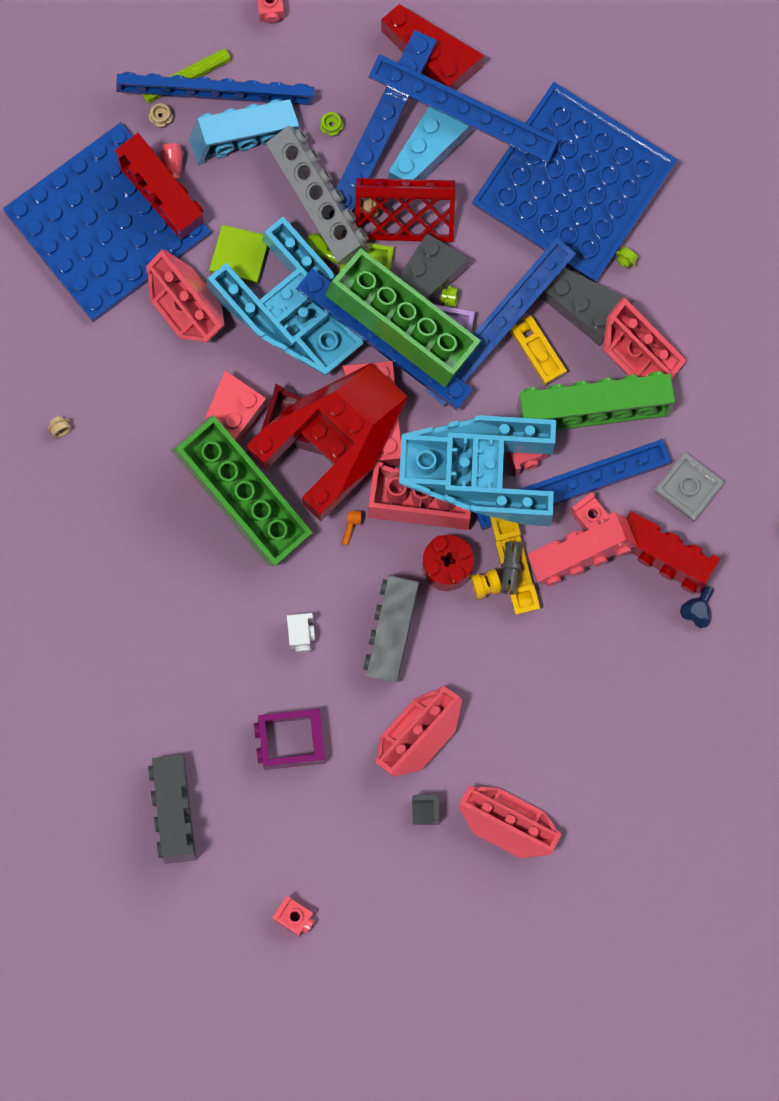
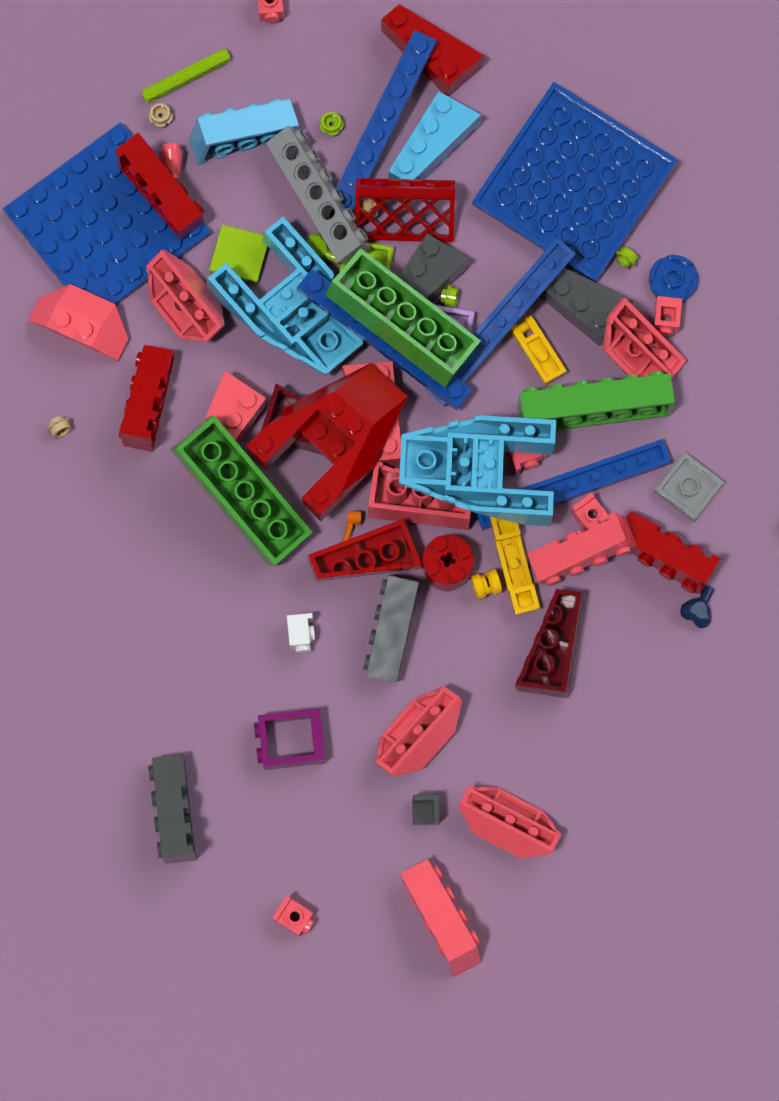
(82, 319): none -> coral wedge
(147, 398): none -> red wedge
(206, 88): blue plate -> none
(371, 553): none -> red wedge
(442, 917): none -> coral wedge
(463, 108): blue plate -> none
(511, 568): dark grey pin -> none
(553, 651): none -> dark red wedge
(669, 308): none -> coral brick
(673, 277): none -> blue tile

